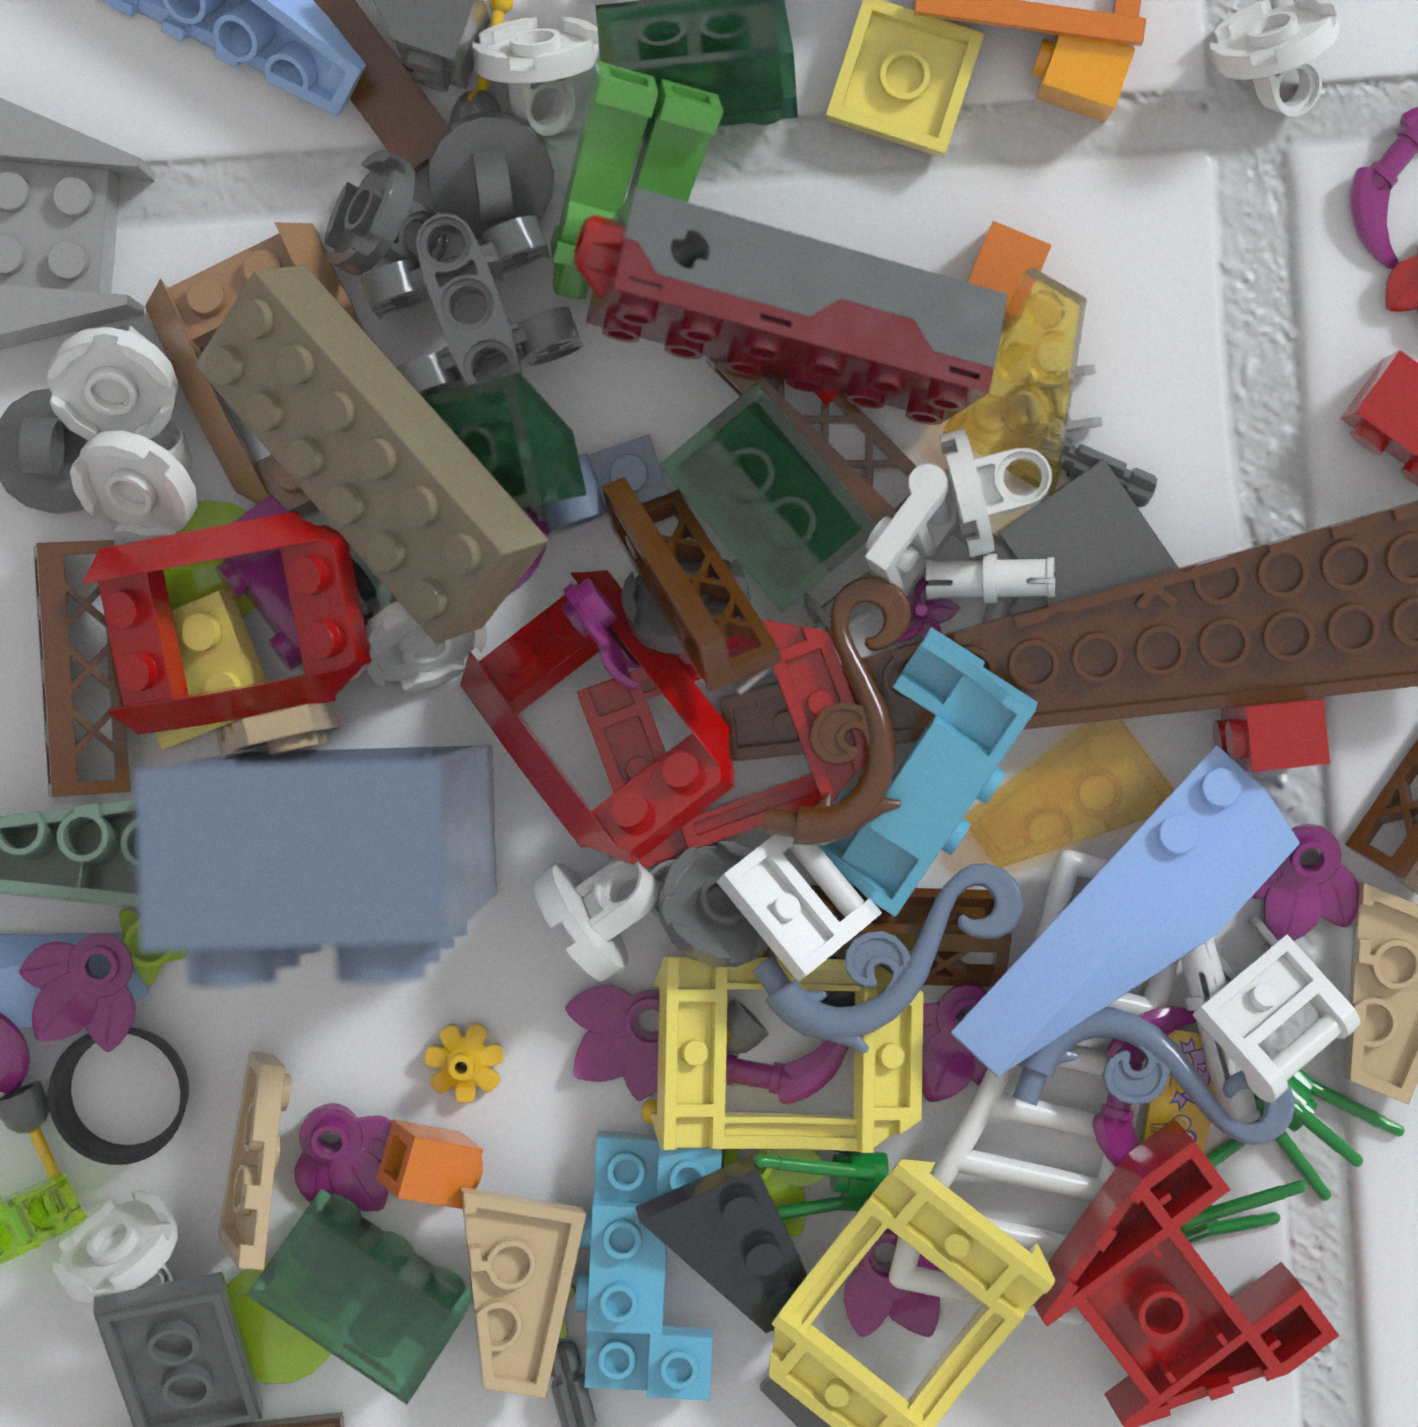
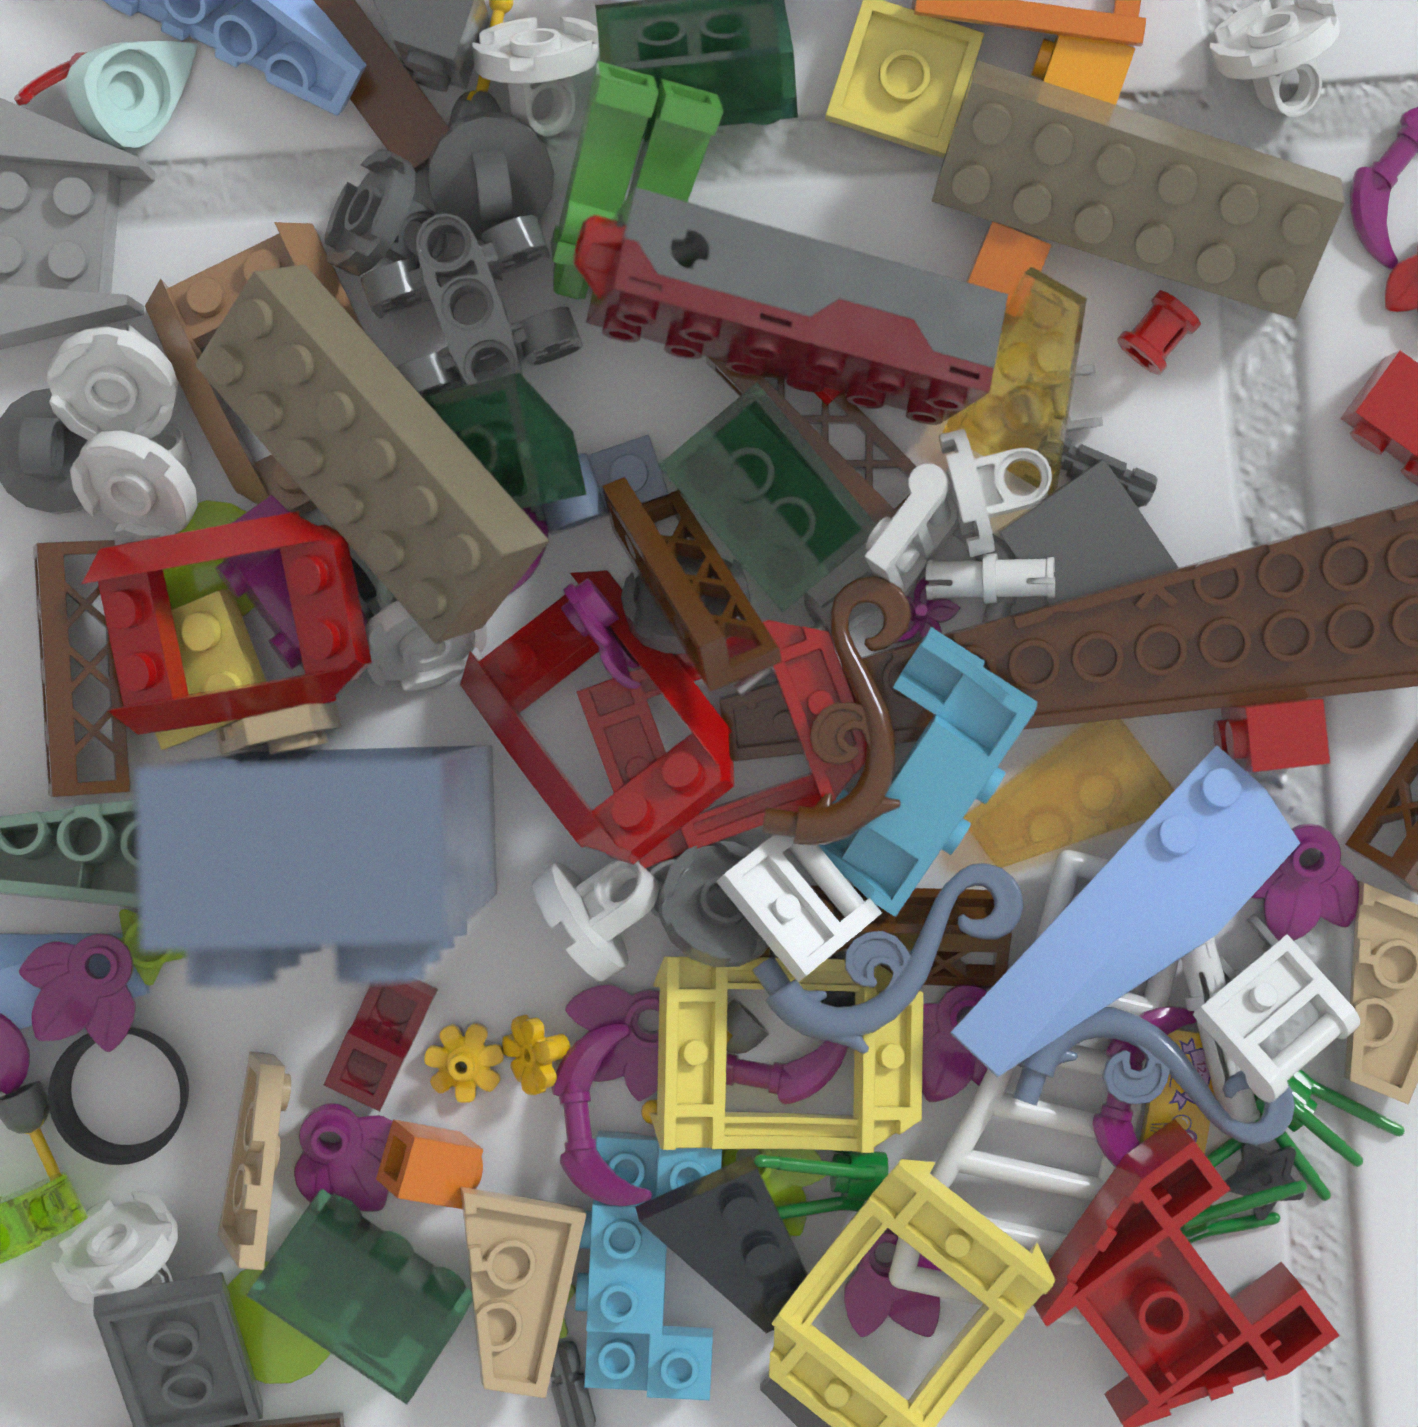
(121, 89): none -> light aqua piece
(380, 1040): none -> dark red slope
(533, 1053): none -> yellow plant
(581, 1159): none -> magenta piece
(1138, 190): none -> dark tan brick
(1159, 332): none -> red bush
(1255, 1163): none -> black plate

